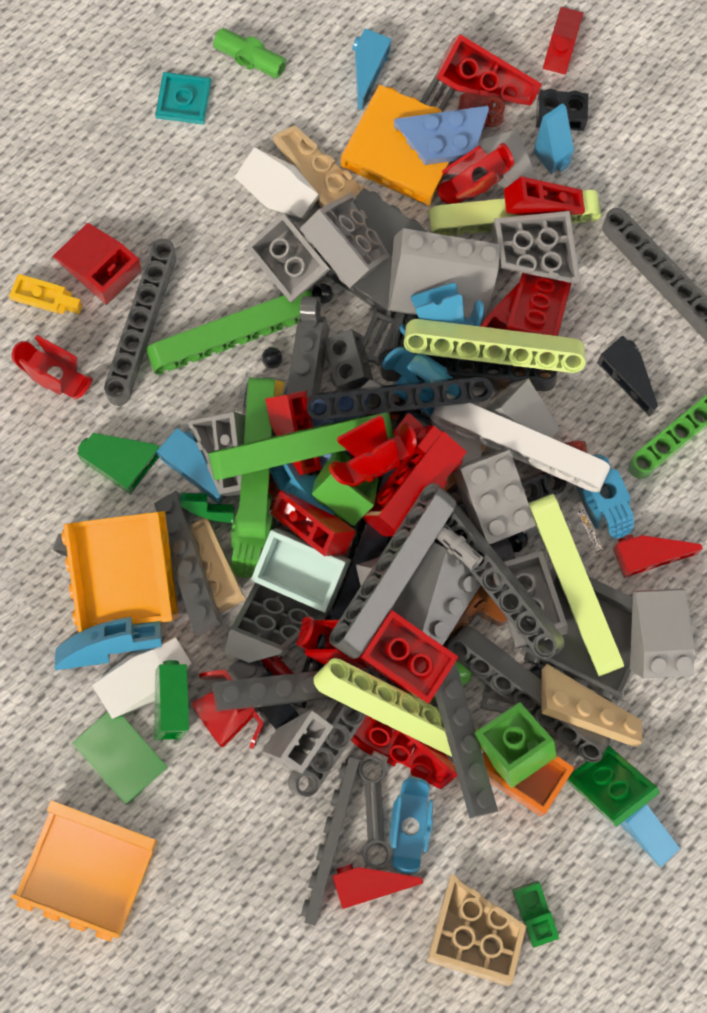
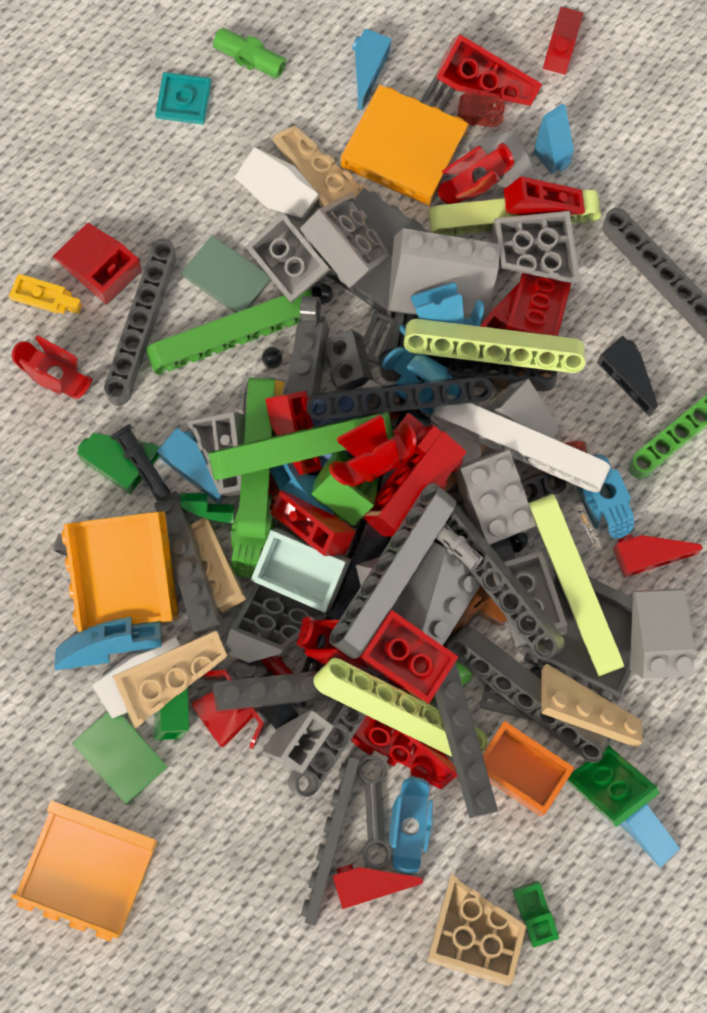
(134, 452): none -> black pin
(160, 679): none -> tan wing
(226, 275): none -> sand green tile
(444, 134): medium blue wing -> none
(516, 744): bright green slope -> none
(571, 99): black brick -> none

